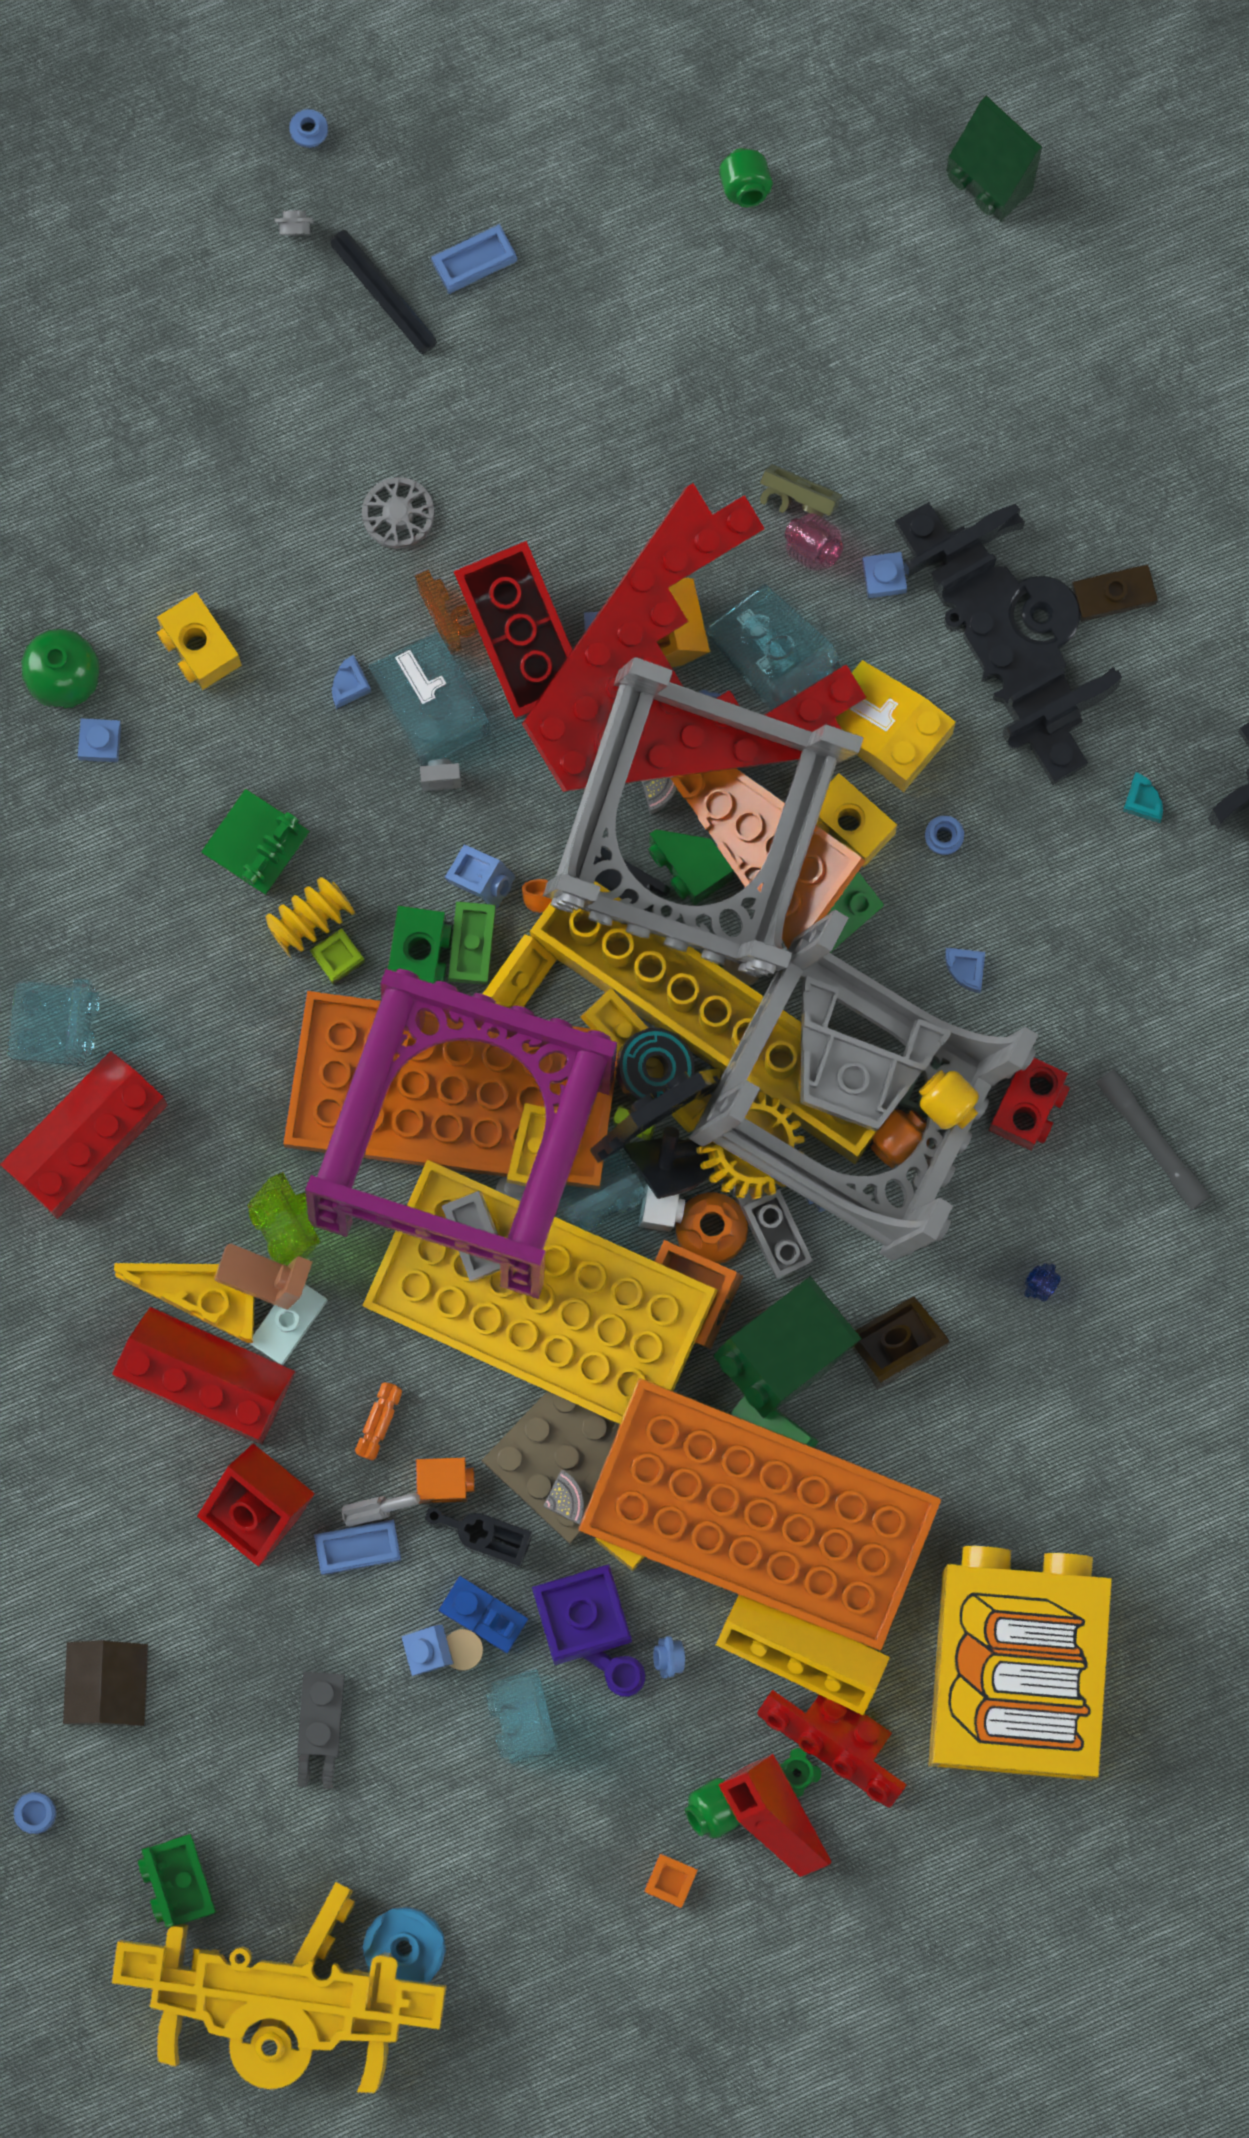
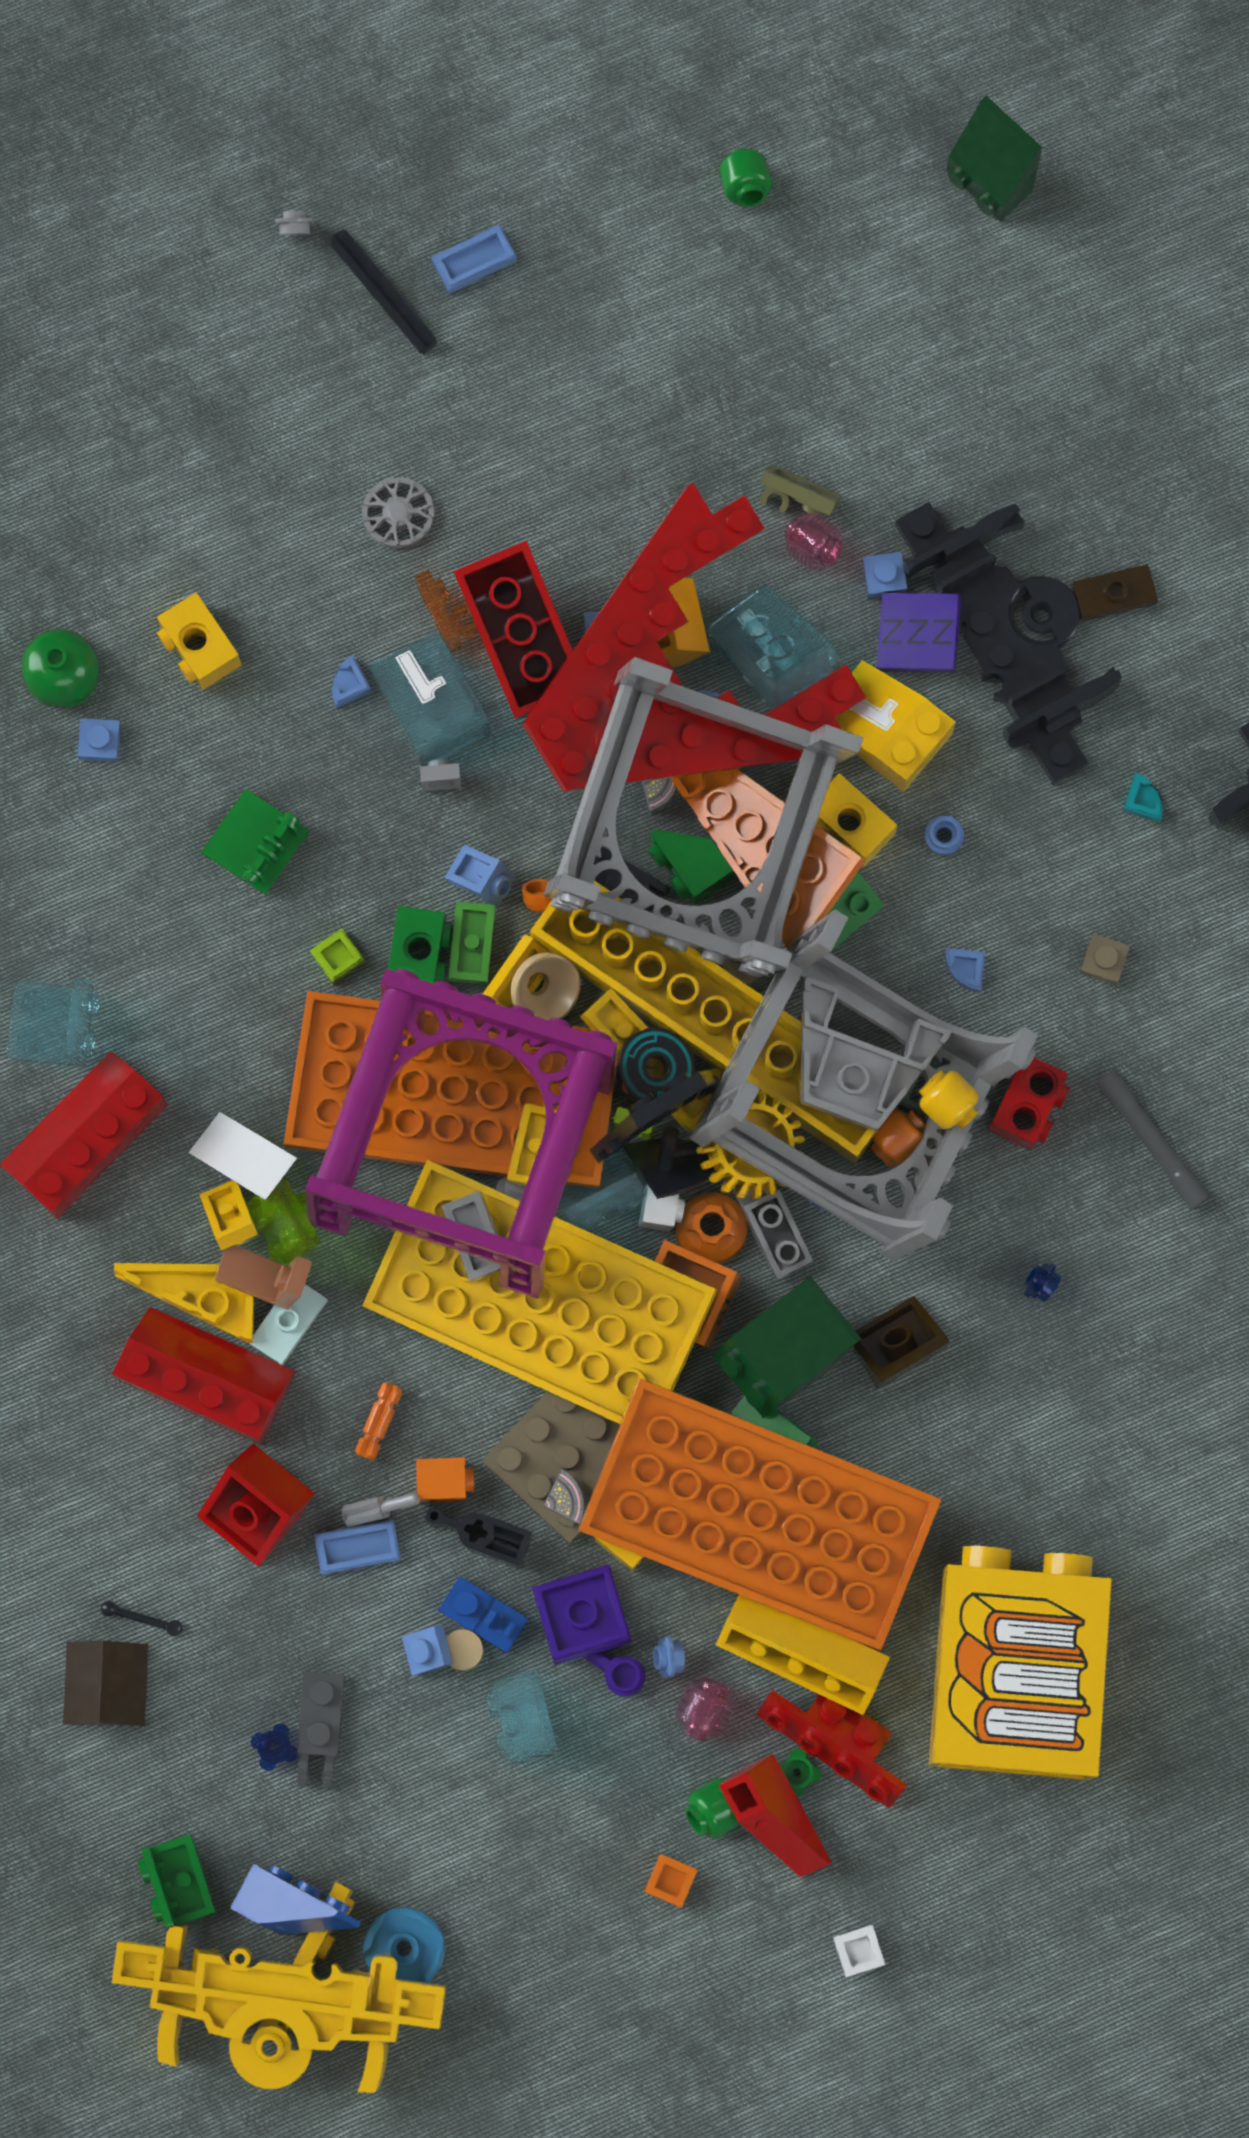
(35, 1813): medium blue tile -> none
(173, 1627): none -> black hinge
(228, 1215): none -> yellow plate
(242, 1155): none -> white sticker
(263, 1743): none -> clear blue plate
(287, 1908): none -> slope
(308, 915): yellow piece -> none
(311, 138): medium blue plate -> none
(559, 988): none -> tan piece
(705, 1708): none -> clear pink head
(859, 1951): none -> white plate
(919, 632): none -> dark purple tile
(1104, 959): none -> dark tan plate

